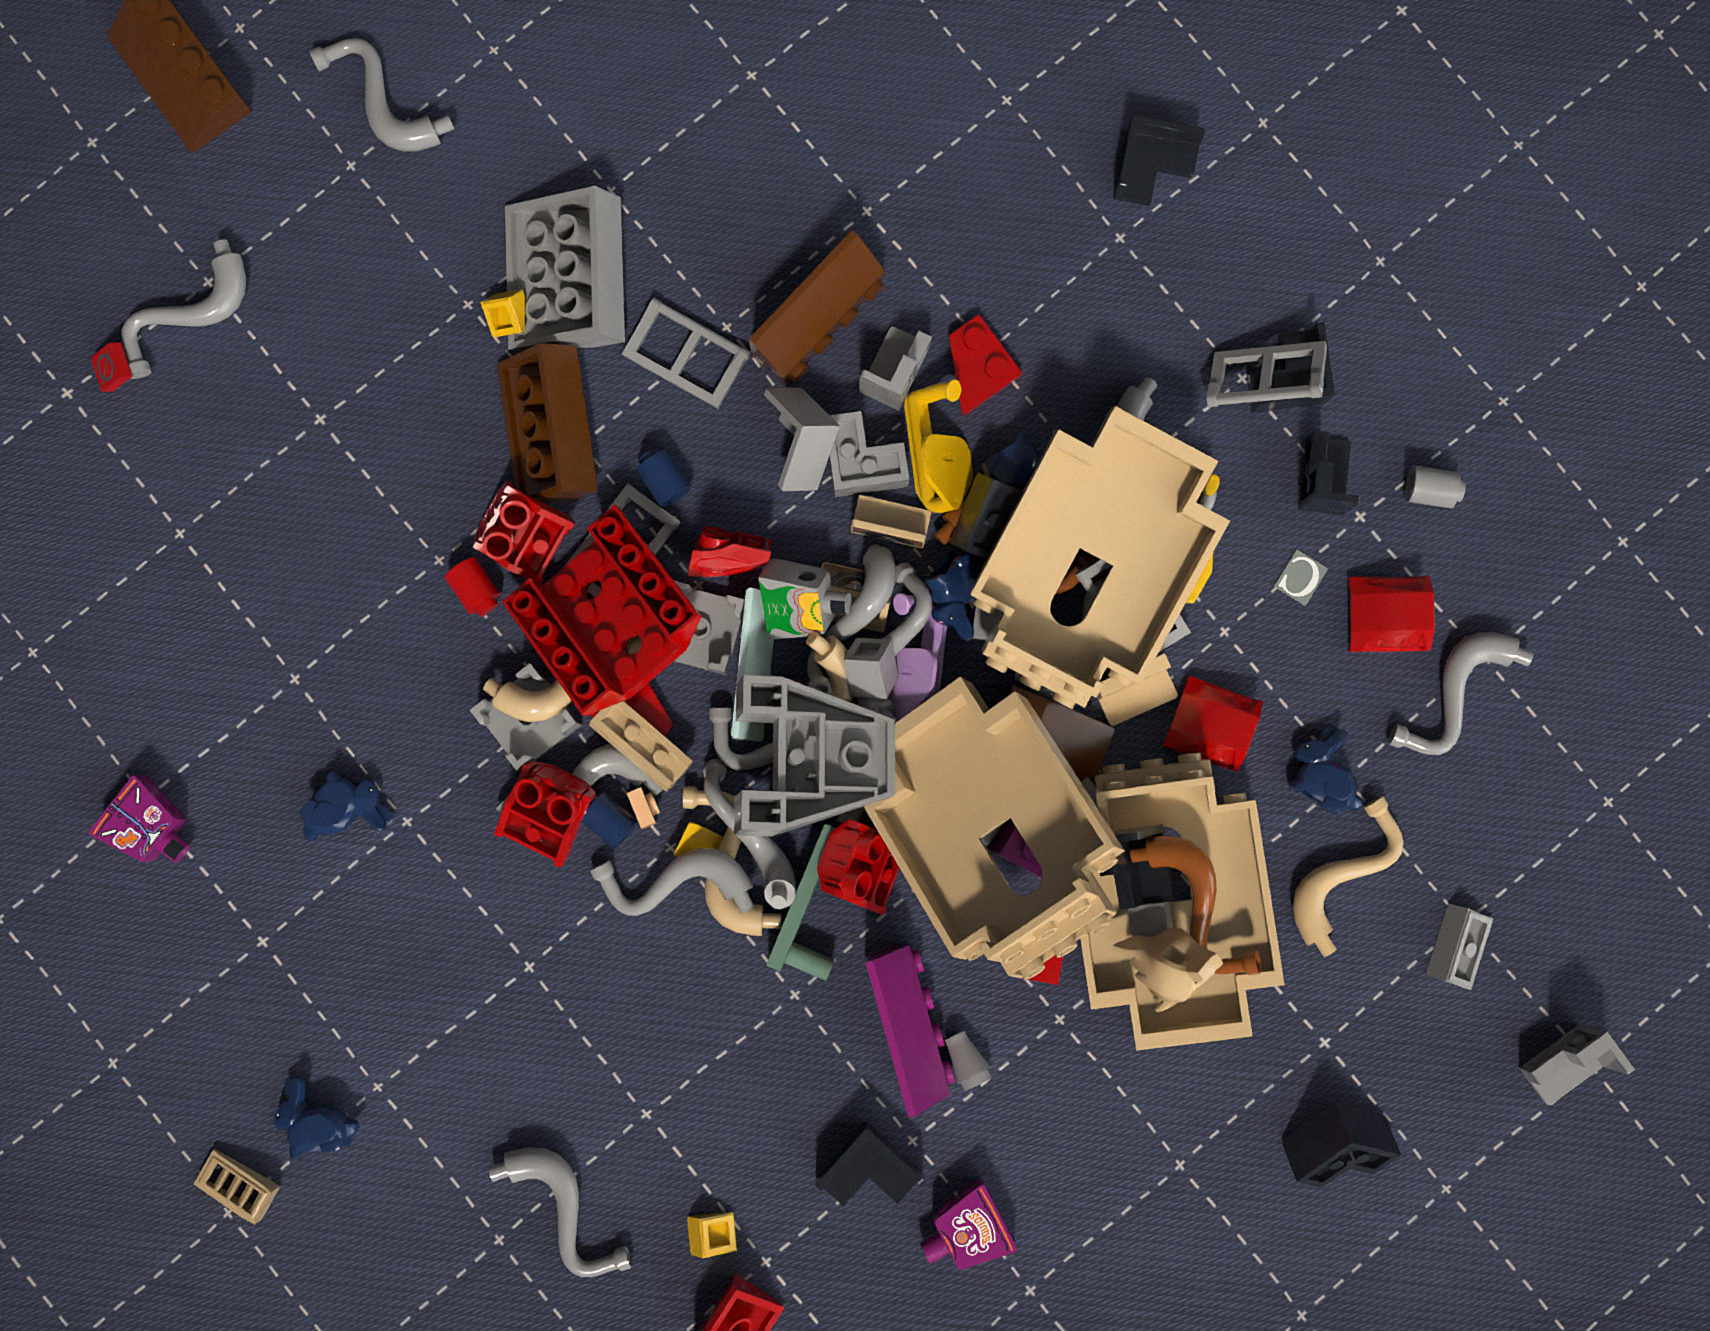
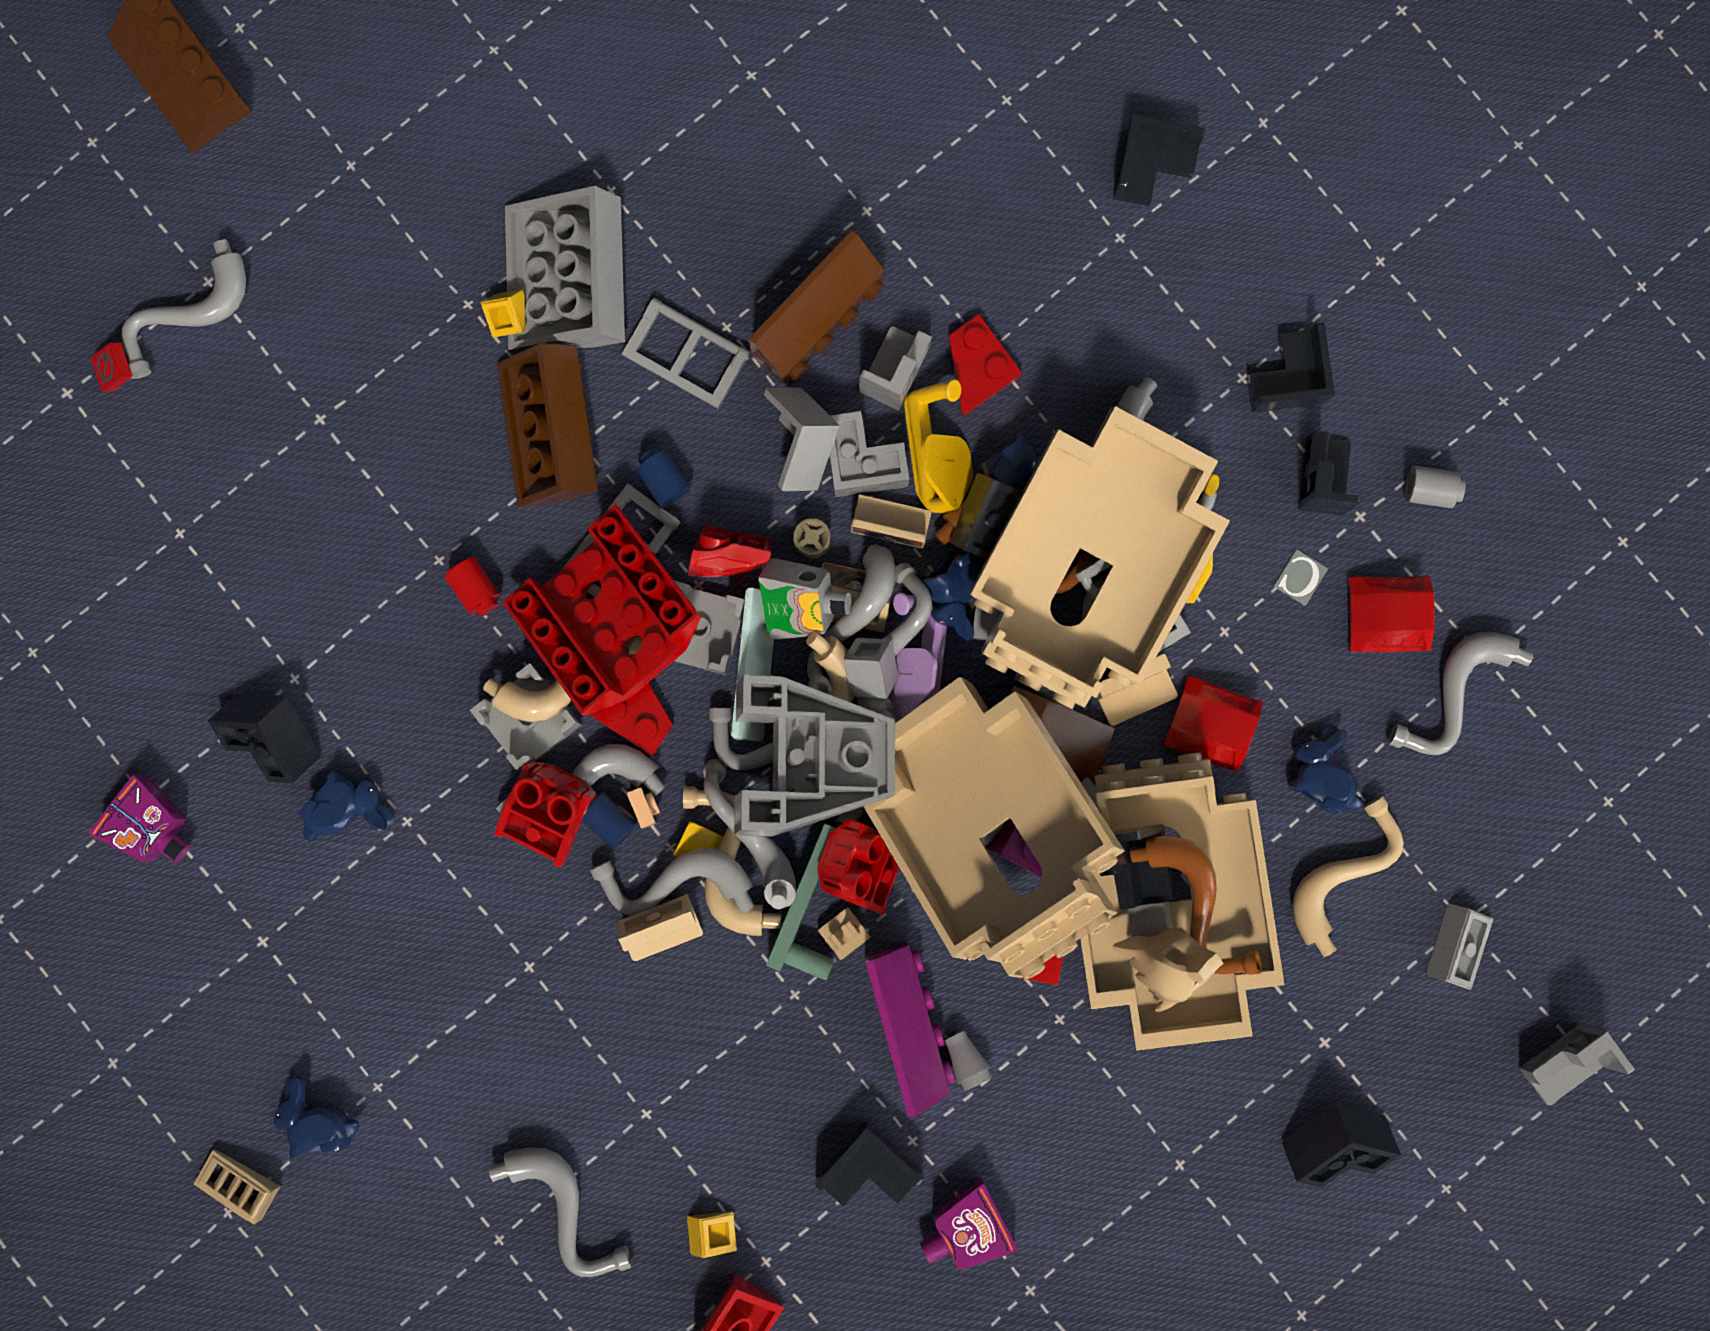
(269, 731): none -> black panel
(395, 133): light grey animal -> none
(521, 532): red slope -> none
(641, 744): tan hinge -> none
(659, 928): none -> tan panel
(808, 533): none -> dark tan wheel
(844, 933): none -> tan tile
(1267, 355): light grey window -> none

